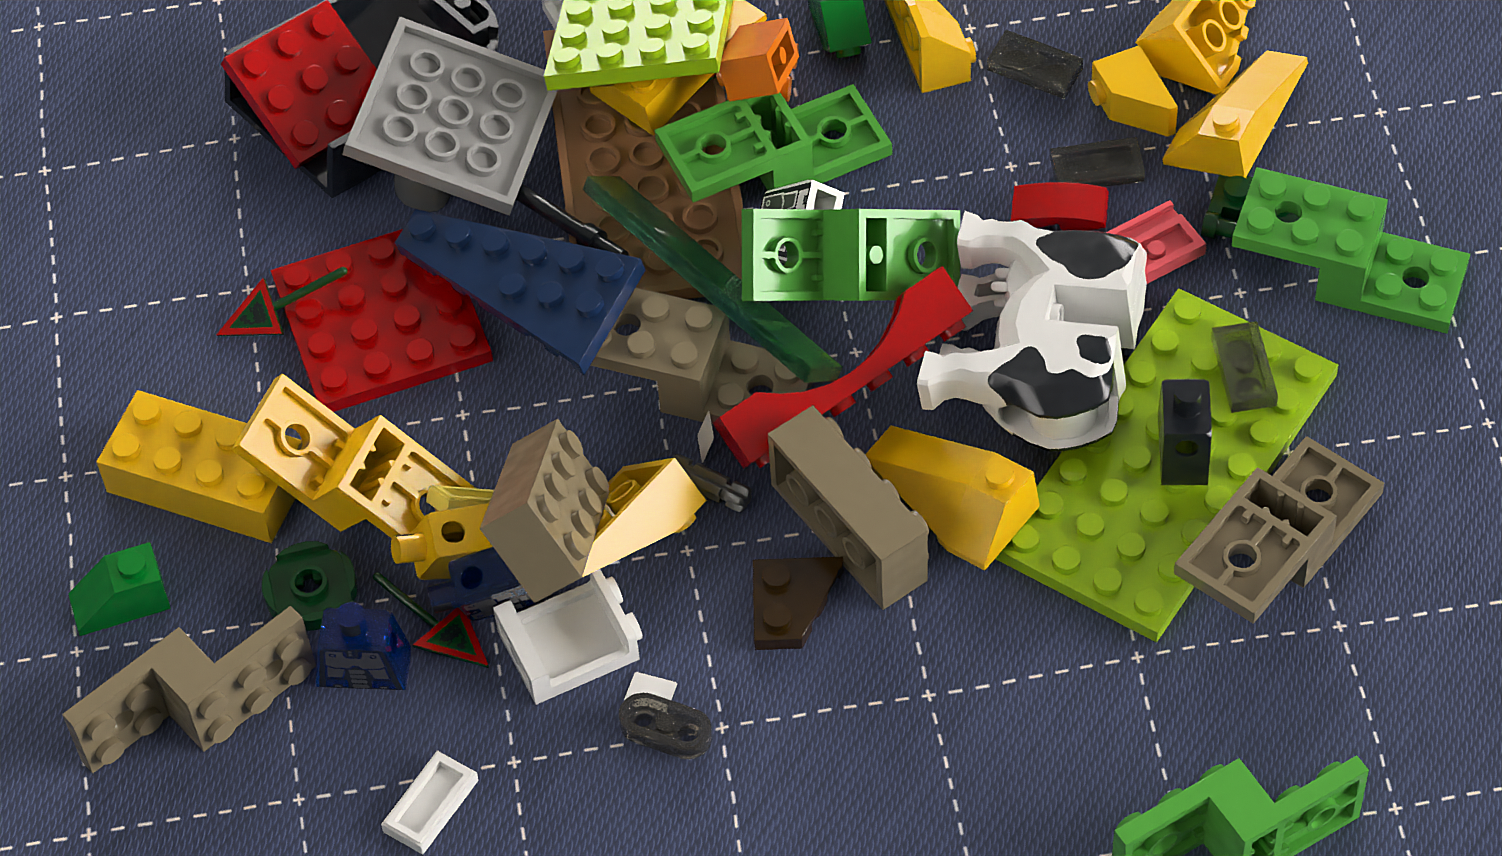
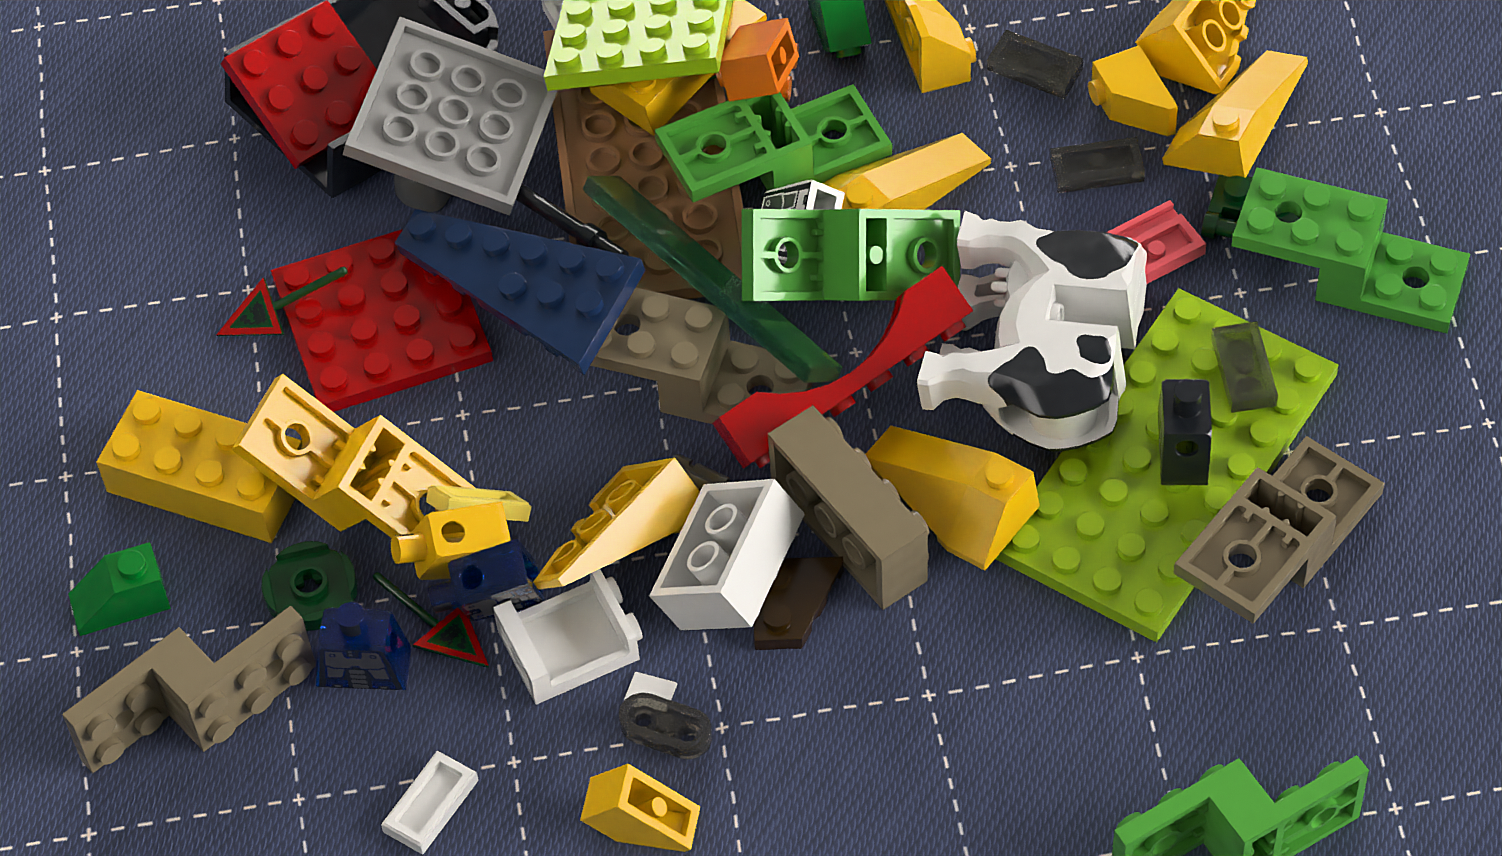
(546, 510): dark tan brick -> none
(639, 810): none -> yellow slope
(705, 436): white sticker -> none
(727, 555): none -> white brick
(911, 177): none -> yellow wedge
(1061, 203): red slope -> none

